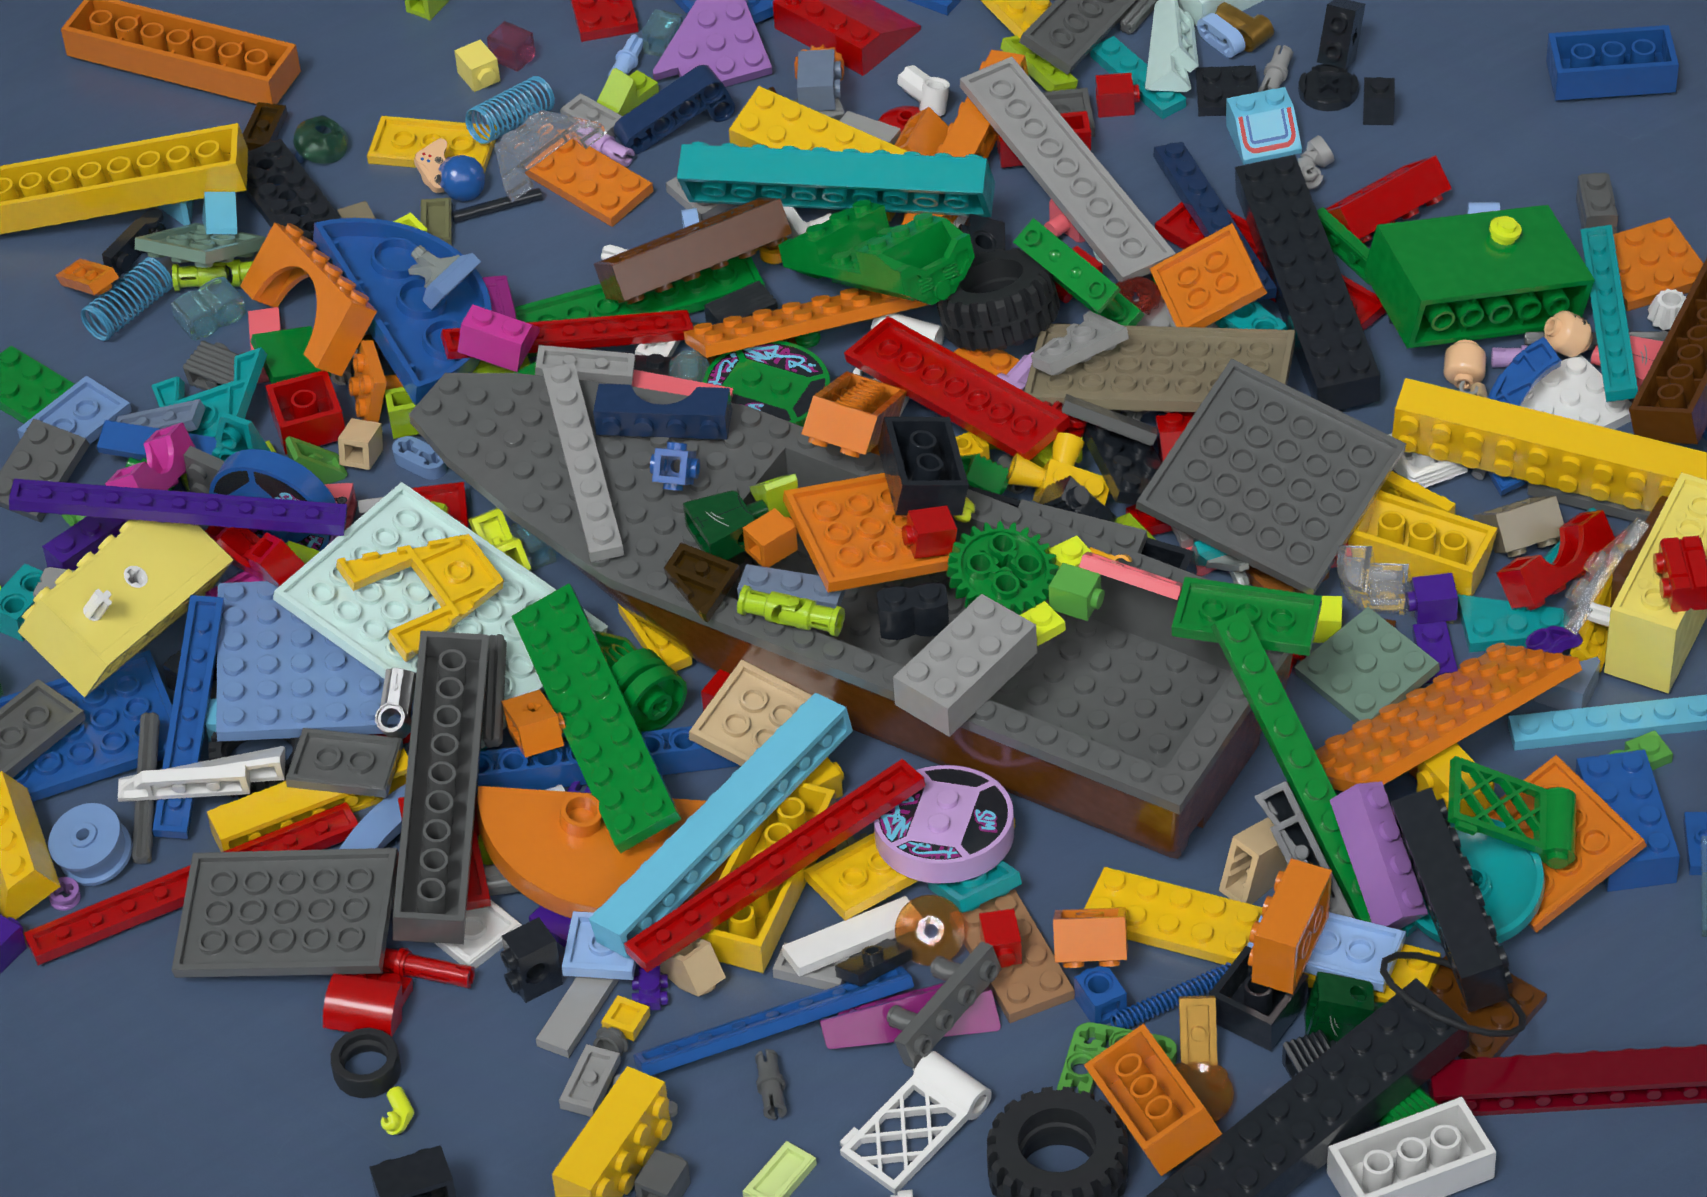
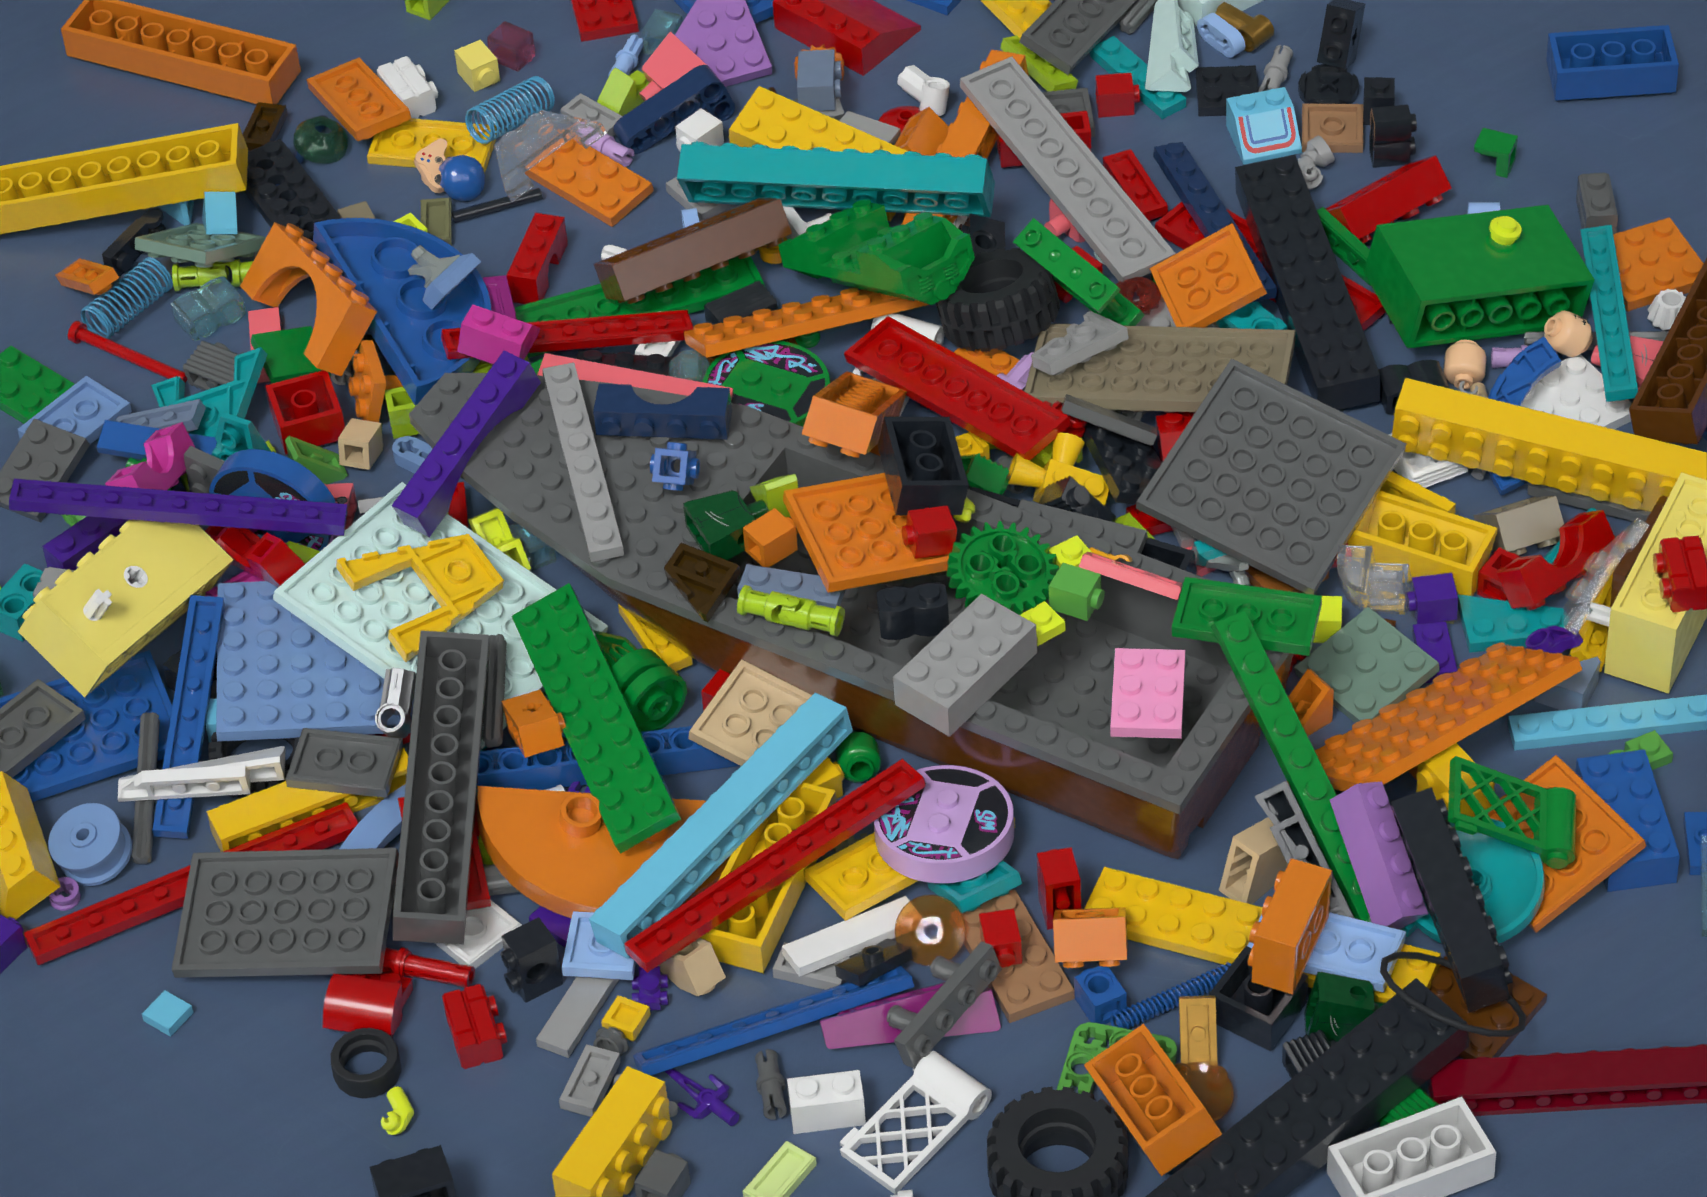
(78, 333): none -> red bar
(167, 1013): none -> medium azure tile
(359, 99): none -> orange plate
(410, 86): none -> white brick
(431, 488): none -> dark purple arch
(473, 1025): none -> red brick
(541, 245): none -> red arch
(589, 364): light grey plate -> none
(667, 64): none -> coral torso
(700, 127): none -> white brick
(707, 1100): none -> dark purple piece
(826, 1101): none -> white brick
(859, 757): none -> green head
(1057, 882): none -> red brick
(1136, 183): none -> red plate
(1148, 693): none -> bright pink plate
(1312, 702): none -> orange slope
(1336, 123): none -> medium nougat tile
(1391, 135): none -> black brick
(1393, 377): none -> black brick
(1488, 581): none -> red brick
(1499, 146): none -> green panel

